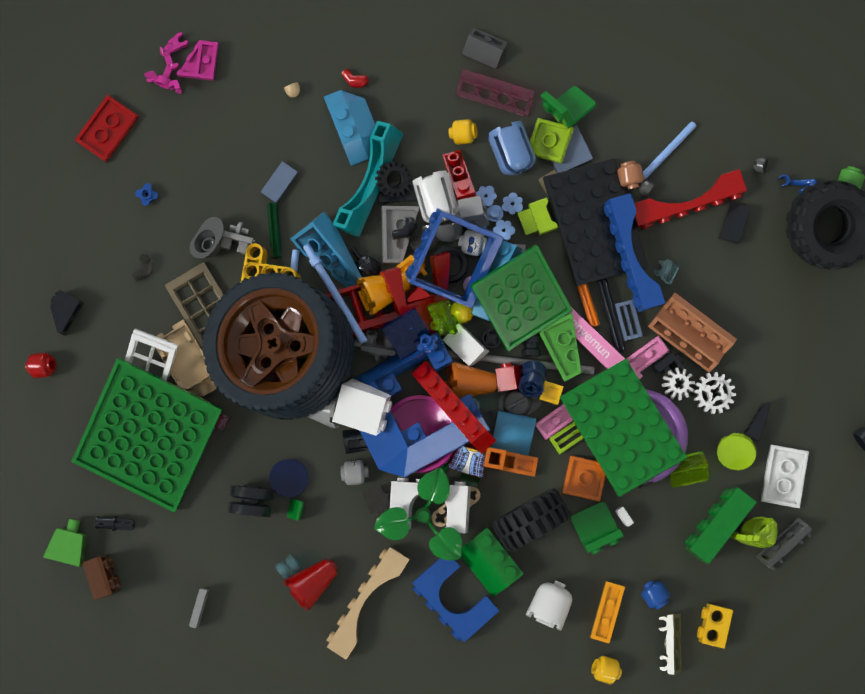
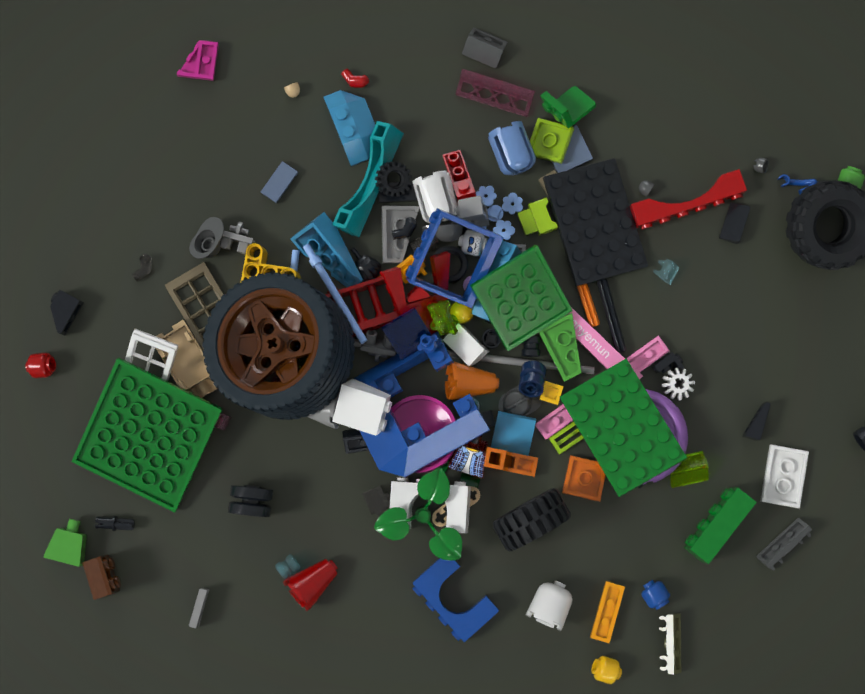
(106, 128): red tile -> none
(151, 194): blue plate -> none
(163, 80): dark pink piece -> none
(274, 230): dark green axle -> none
(288, 478): clear blue tile -> none
(295, 509): green slope -> none
(346, 637): tan arch -> none
(354, 472): light grey head -> none
(374, 292): light orange cone -> none
(454, 407): red arch -> none
(463, 131): yellow head -> none
(490, 562): green slope -> none
(508, 377): brick -> none
(596, 527): green bracket -> none
(624, 516): white tile -> none
(630, 175): nougat head -> none
(635, 319): sand blue tile -> none
(645, 291): blue arch -> none
(669, 149): light blue bar -> none
(692, 332): nougat brick -> none
(708, 403): white gear -> none
(720, 626): yellow brick -> none
(736, 451): lime tile -> none
(758, 532): lime hair -> none

